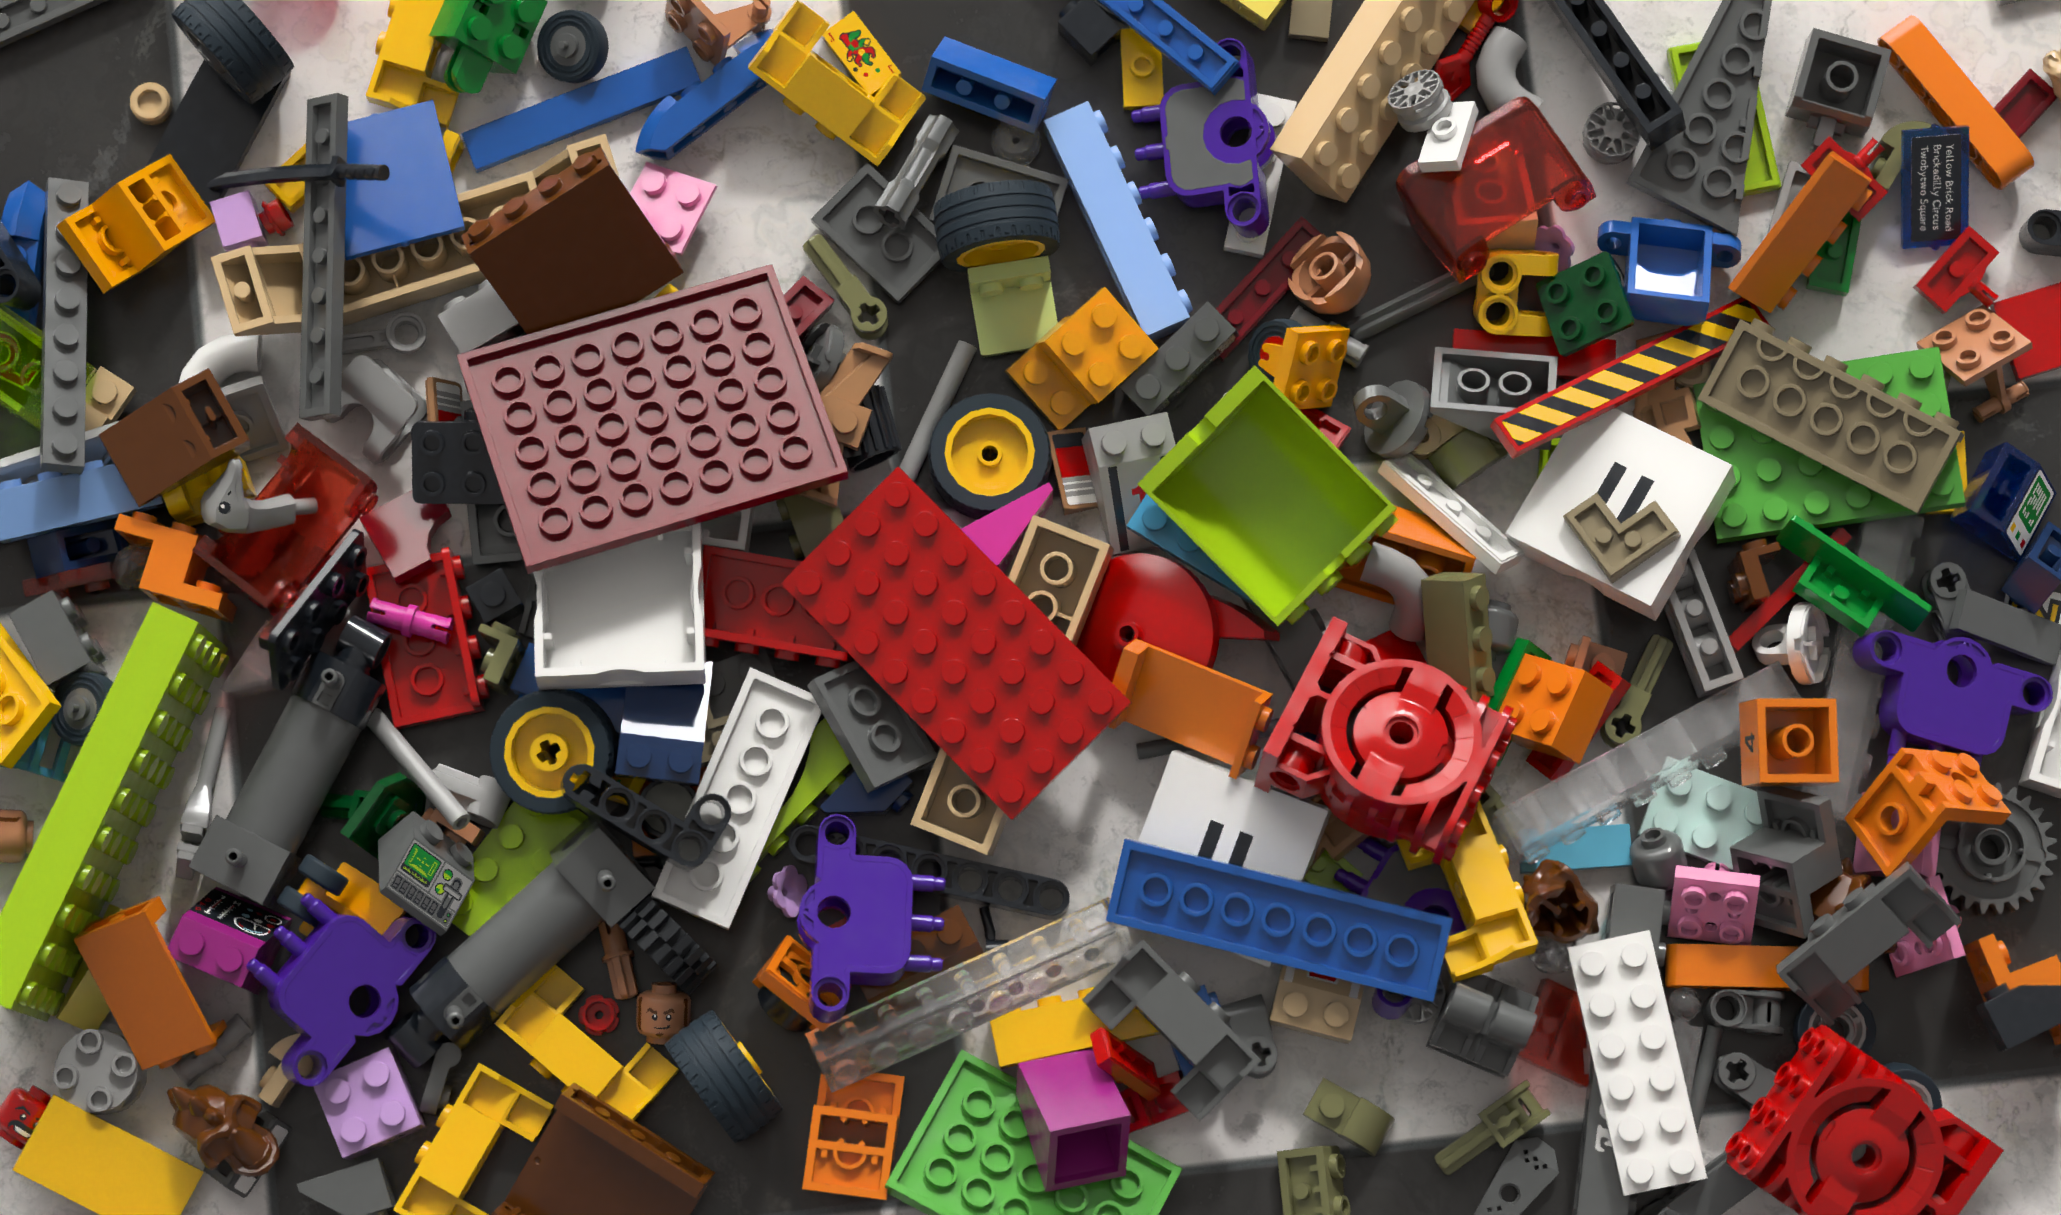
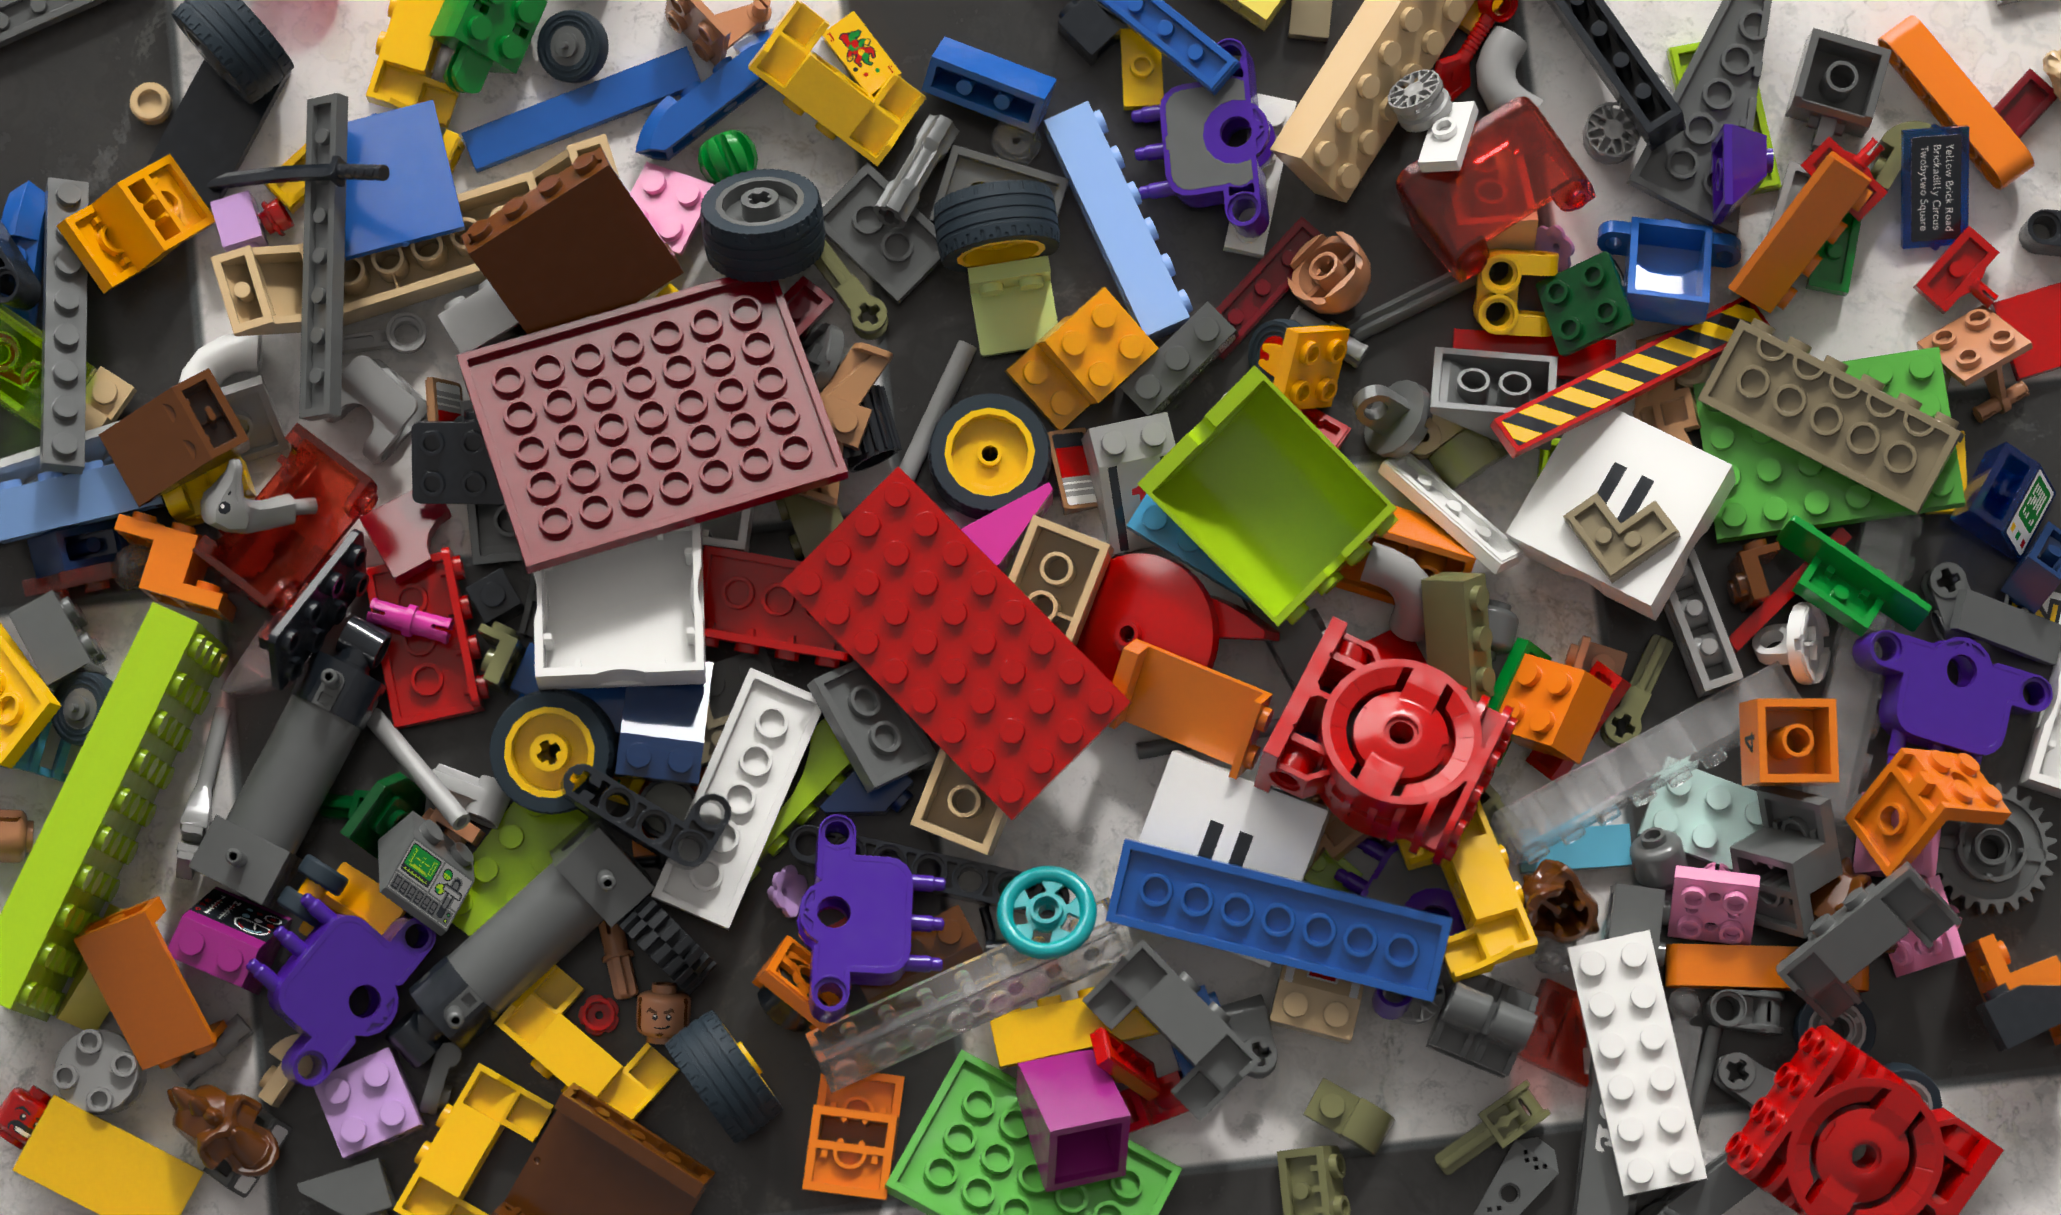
(727, 155): none -> green piece
(762, 225): none -> black wheel
(1053, 880): none -> teal plate
(1738, 168): none -> dark purple slope

